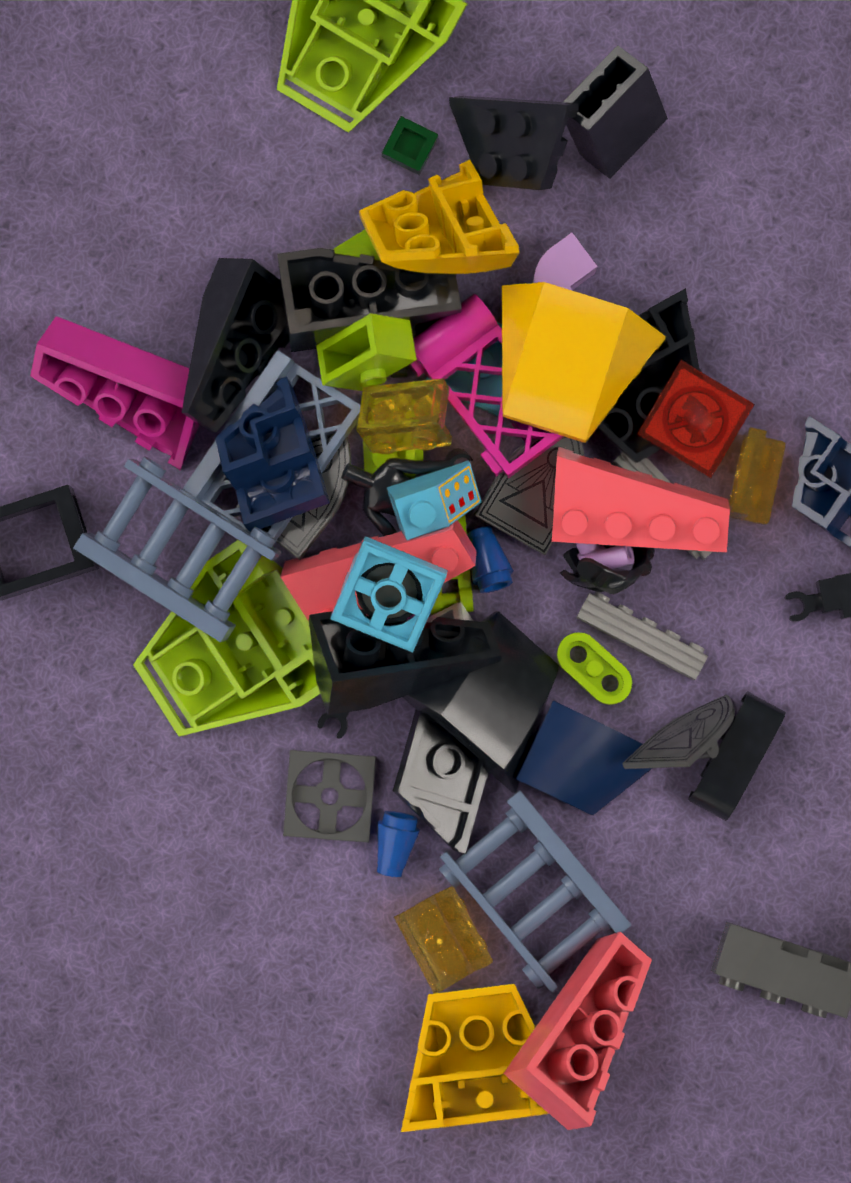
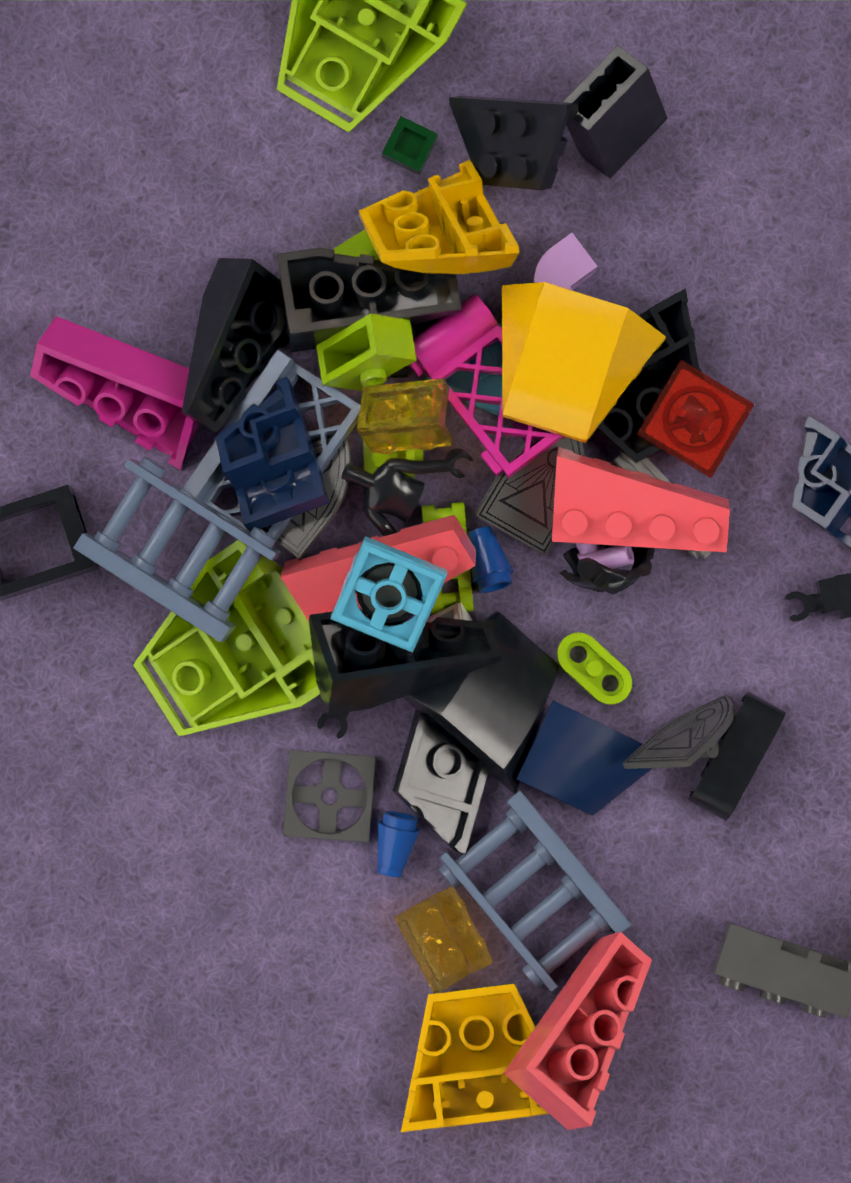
(434, 499): medium azure slope -> none
(642, 635): light grey piece -> none
(756, 477): clear yellow bracket -> none

